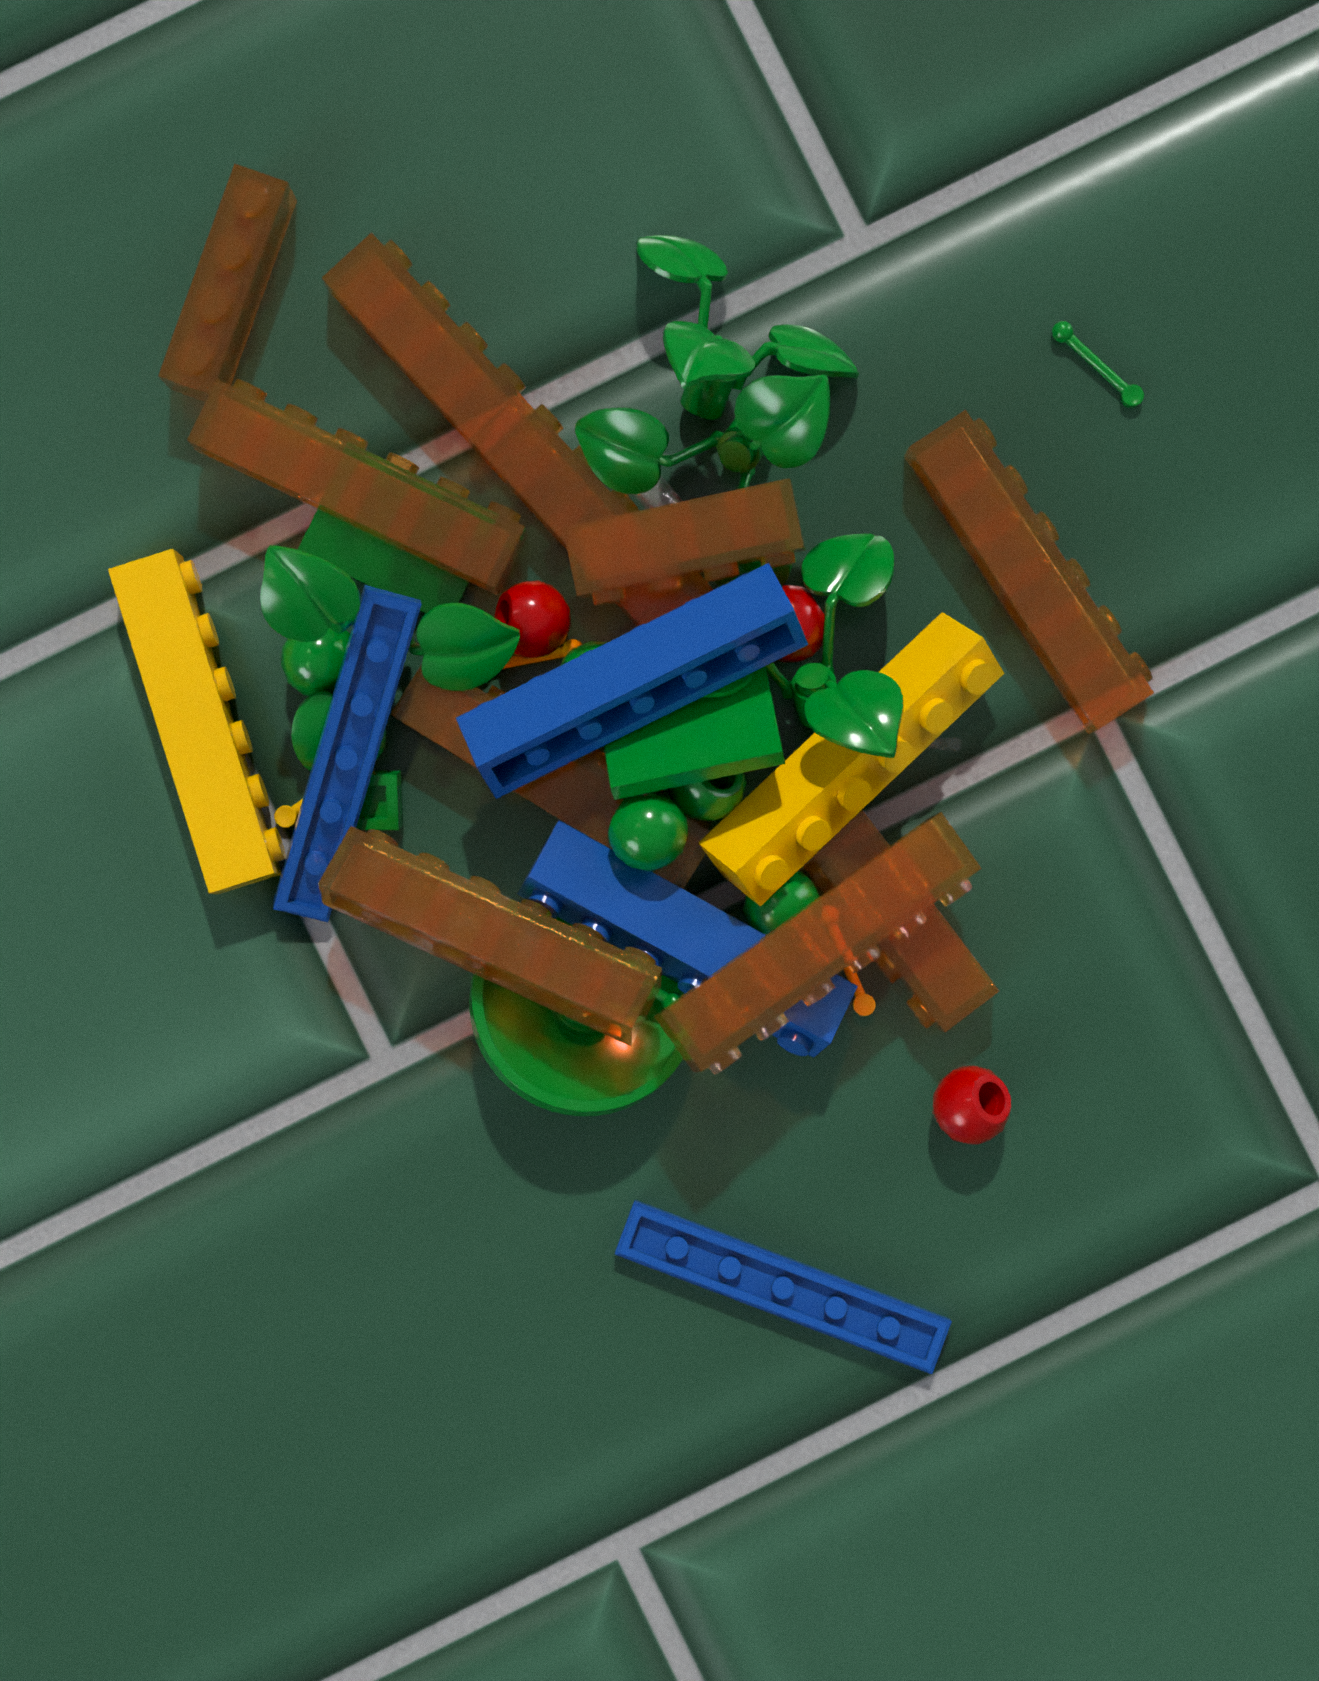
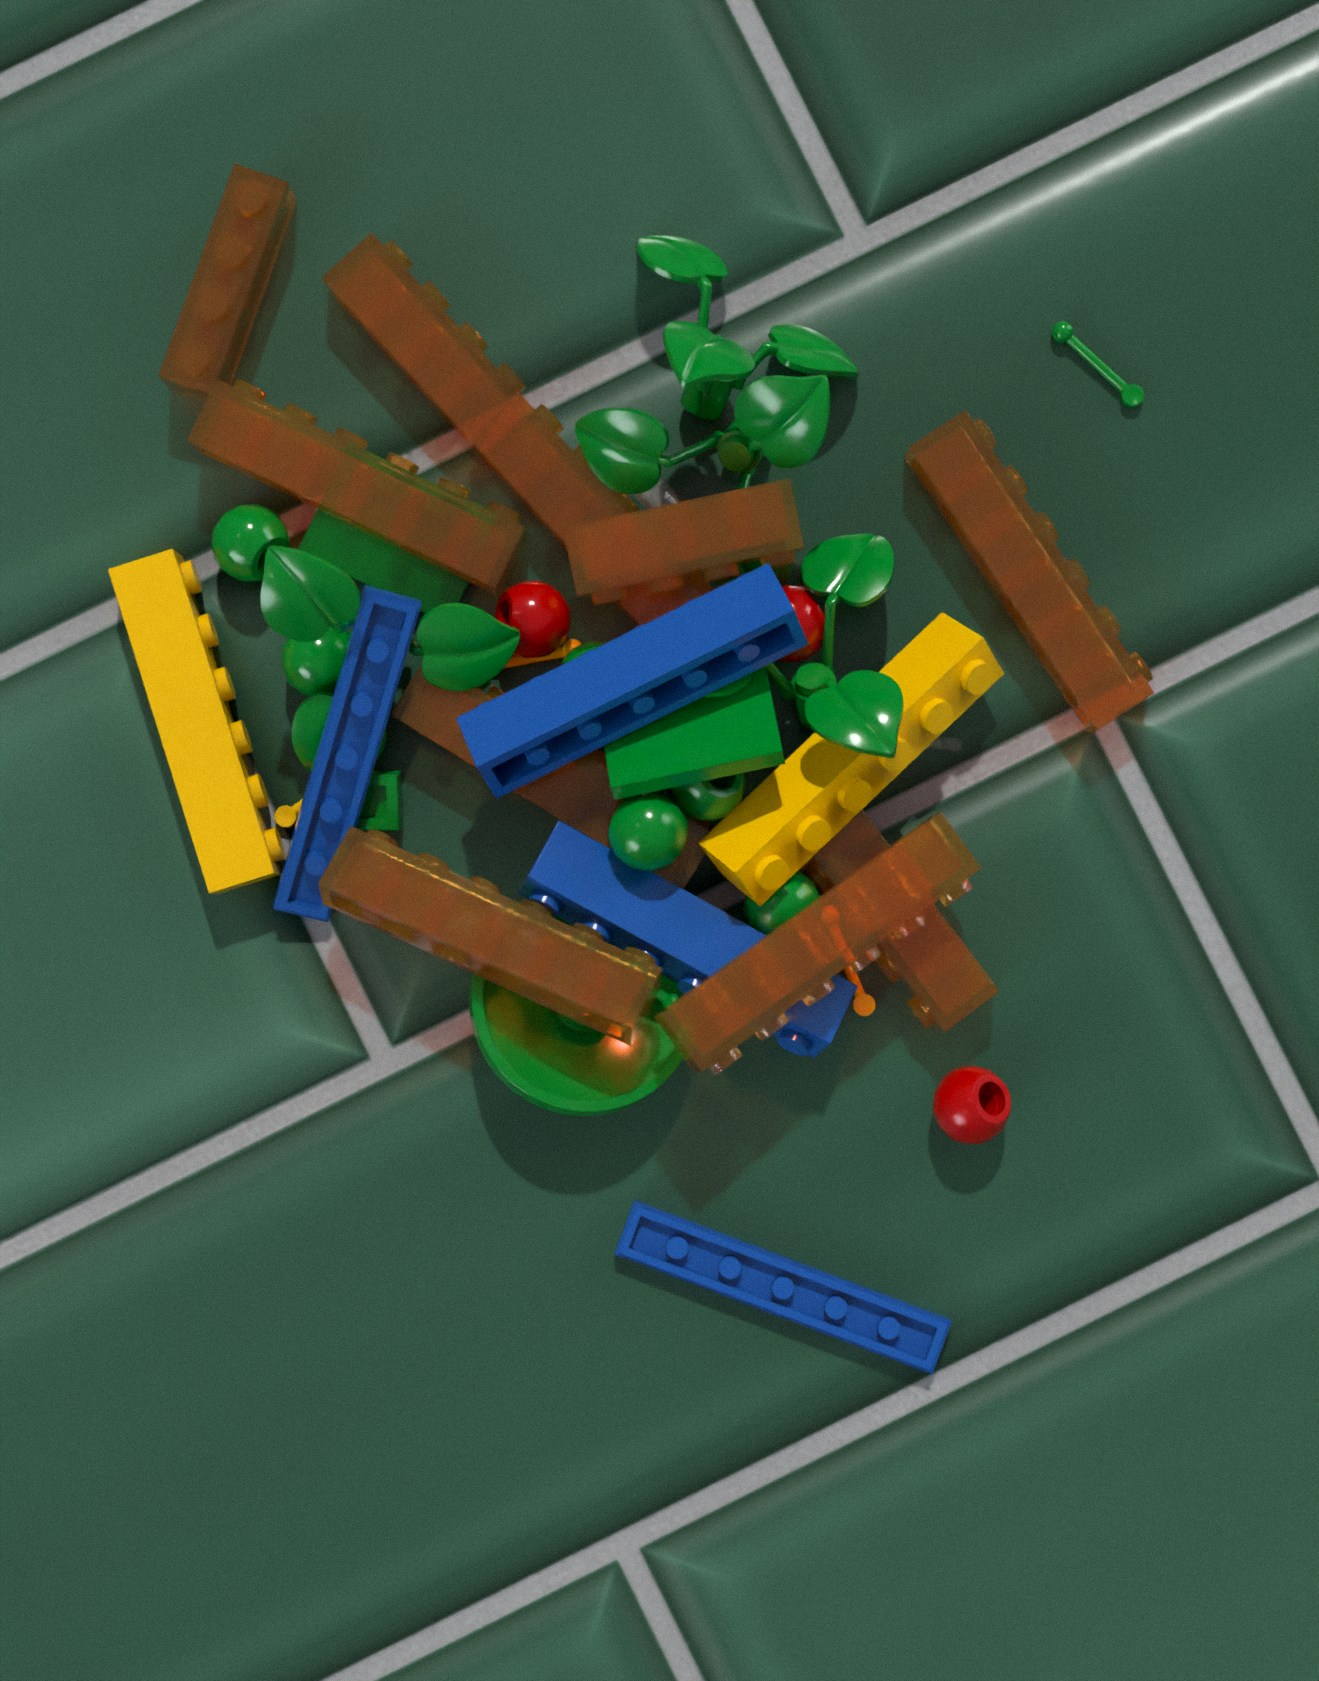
(243, 538): none -> green piece

